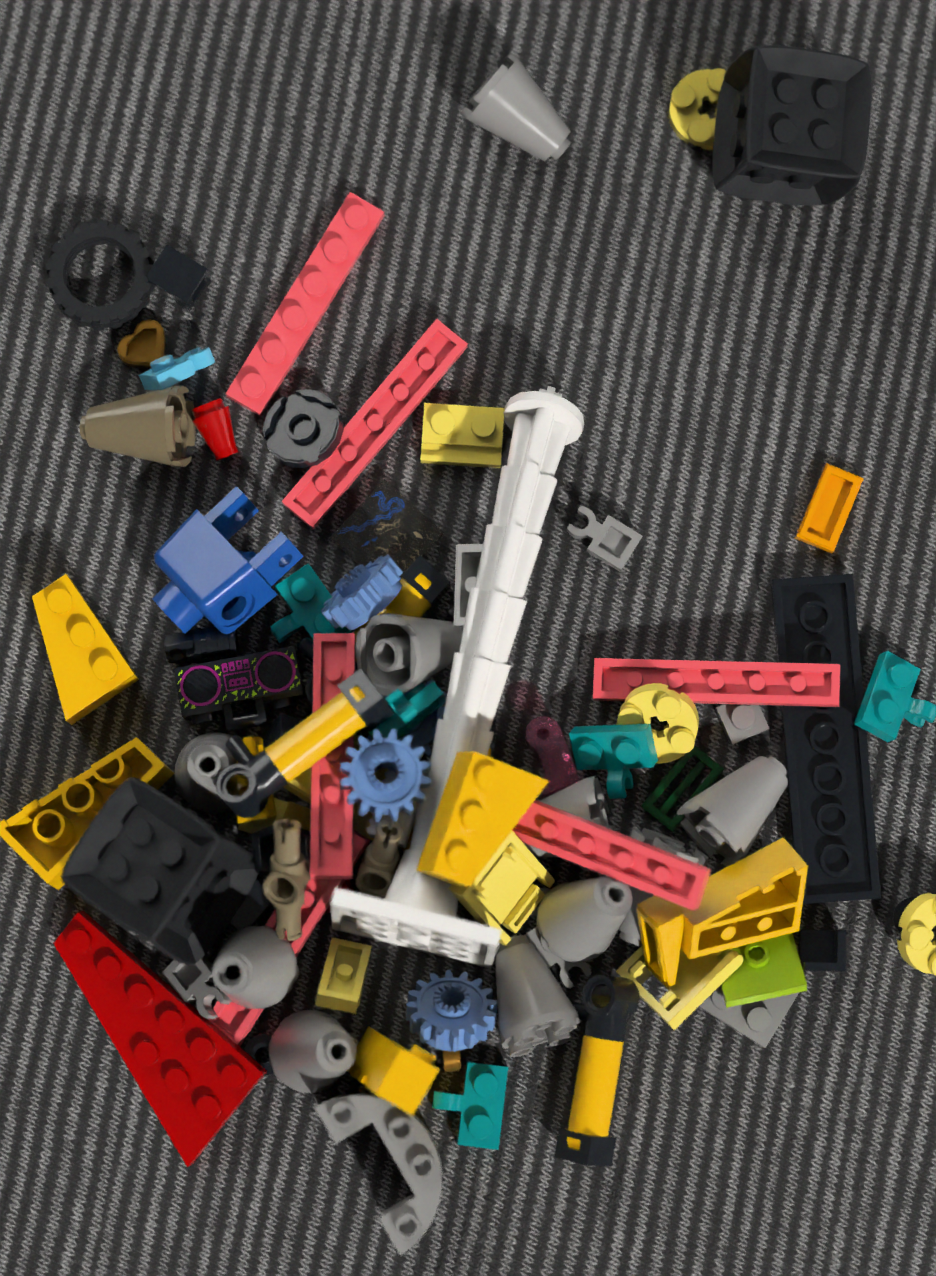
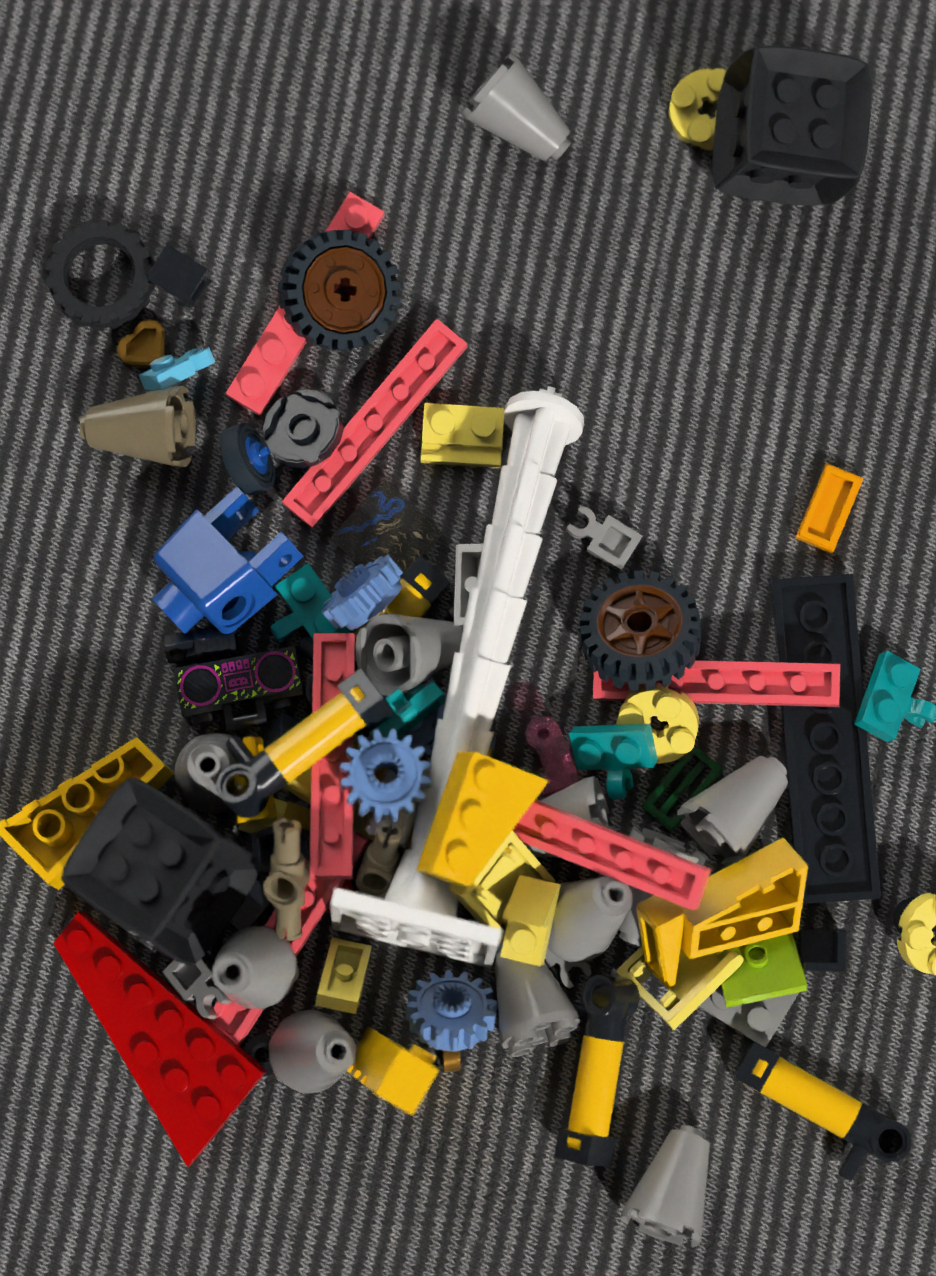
(80, 651): yellow wedge -> none
(216, 428): red cone -> none
(247, 458): none -> black wheel
(353, 264): none -> wheel
(410, 1147): light grey cylinder -> none
(479, 1105): teal plate -> none
(529, 920): none -> light yellow slope
(646, 656): none -> wheel
(673, 1189): none -> light grey cone
(741, 721): light grey plate -> none
(822, 1105): none -> piece

